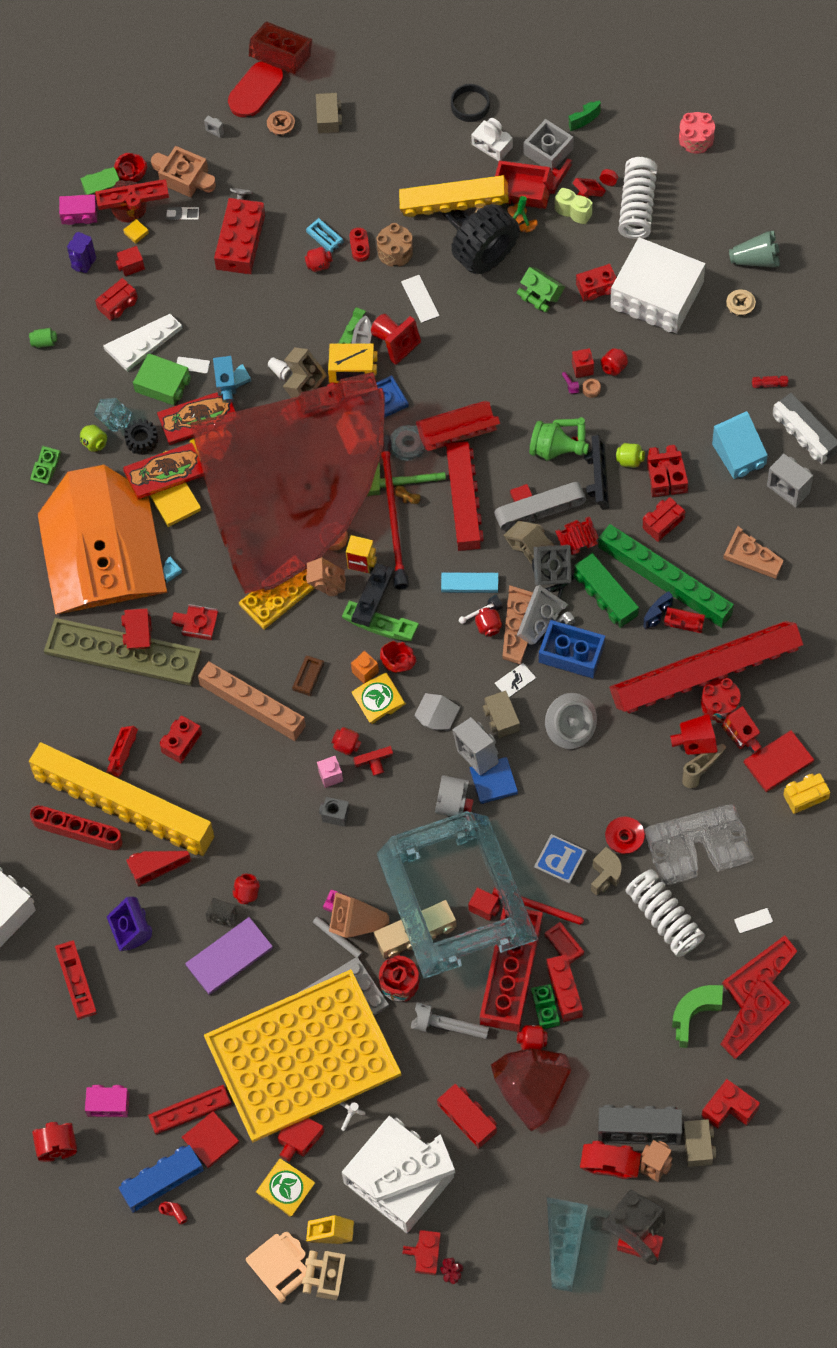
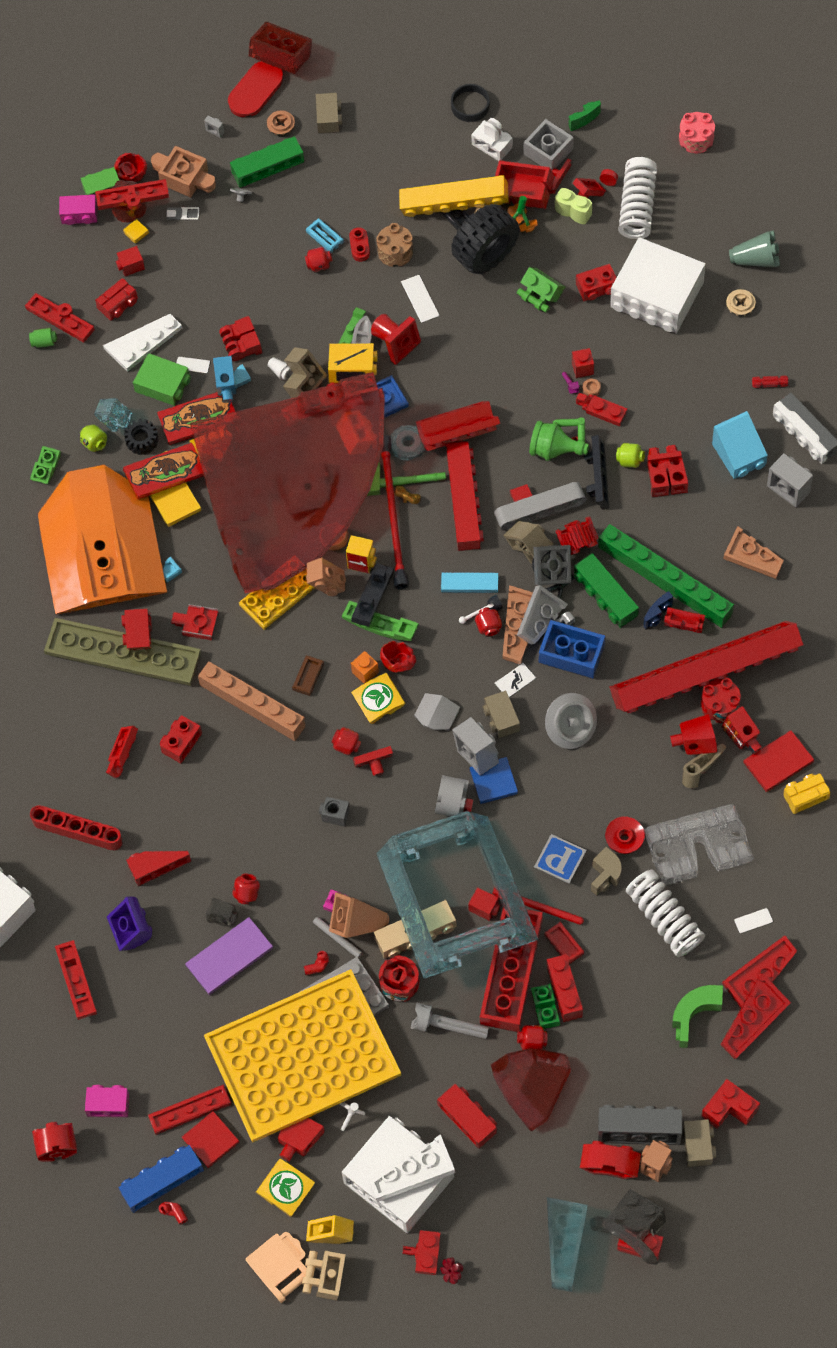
(60, 317): none -> red hinge
(81, 252): dark purple brick -> none
(121, 799): yellow brick -> none
(239, 236): red brick -> none
(240, 339): none -> red legs
(267, 161): none -> green brick
(319, 965): none -> red arm
(330, 771): bright pink brick -> none
(602, 408): none -> red hinge
(614, 362): red head -> none
(663, 519): red brick -> none

